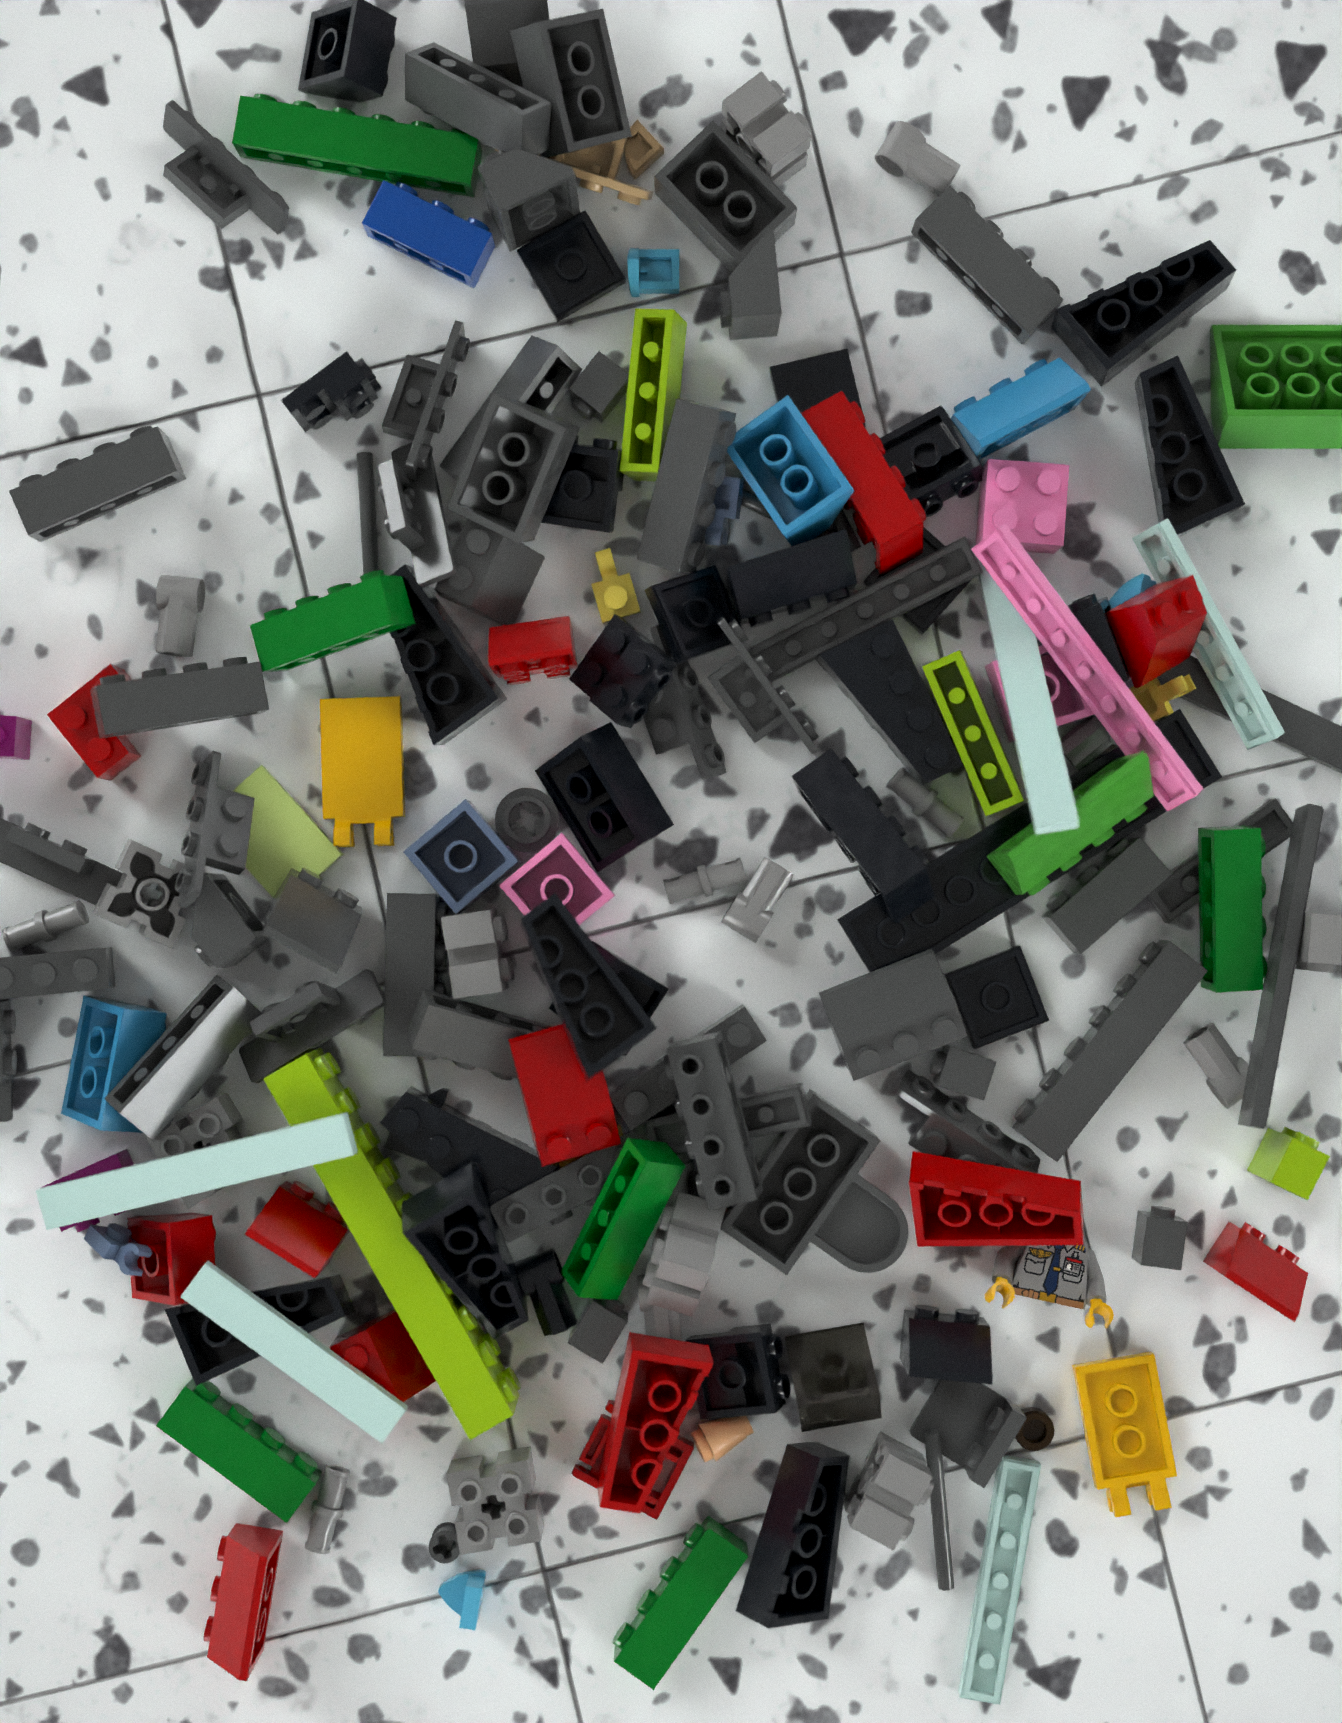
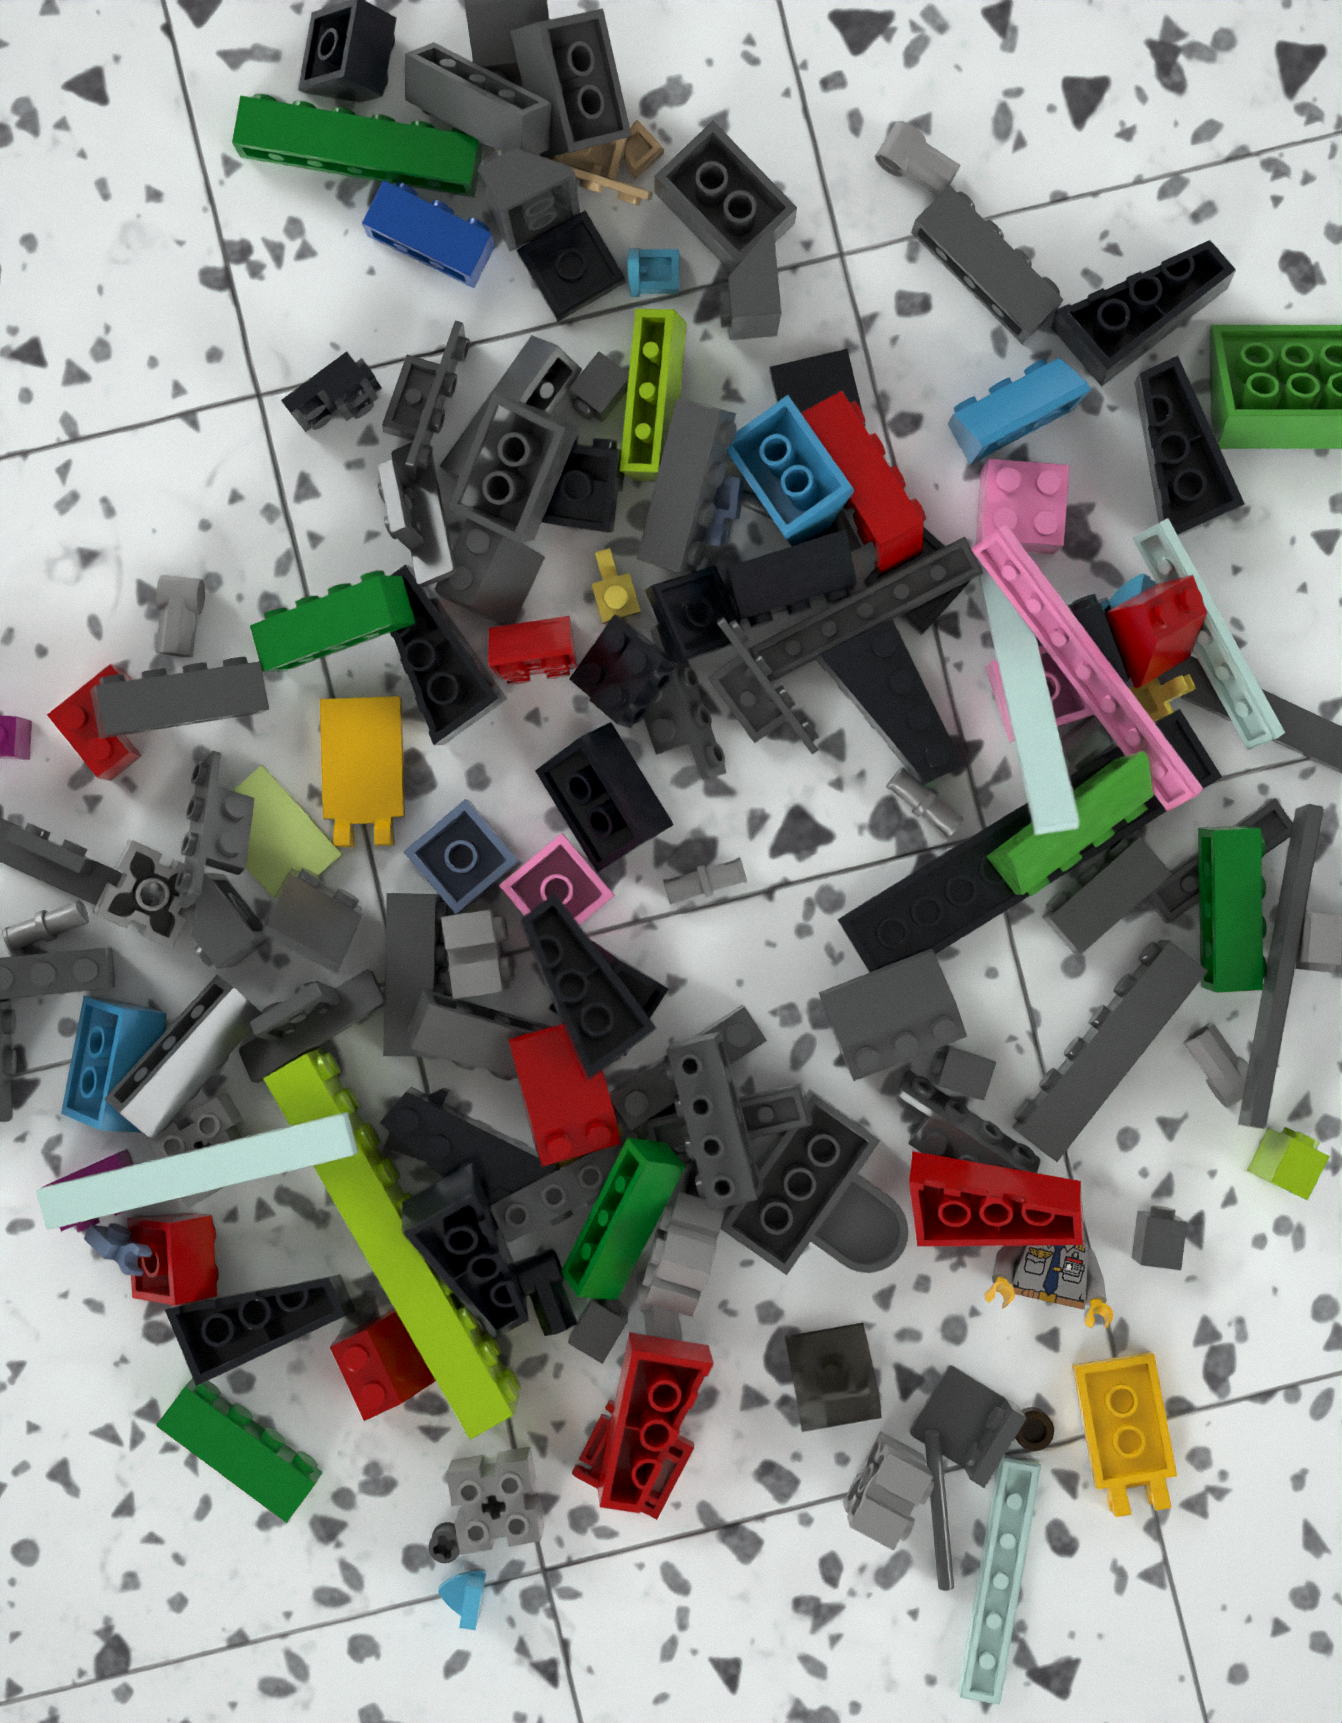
(97, 483): dark grey brick -> none
(215, 177): dark grey bracket -> none
(242, 1598): red slope -> none
(294, 1351): light aqua tile -> none
(299, 1228): red slope -> none
(327, 1509): light grey pin -> none
(367, 512): dark grey bar -> none
(509, 812): dark grey gear -> none
(679, 1602): green brick -> none
(720, 1436): light nougat cone -> none
(744, 1373): black plate -> none
(754, 906): light grey piece -> none
(766, 129): light grey brick -> none
(798, 1539): black wedge -> none
(865, 833): black wedge -> none
(933, 460): black plate -> none
(946, 1345): black slope -> none
(973, 733): lime brick -> none
(996, 997): black tile -> none
(1259, 1269): red slope -> none

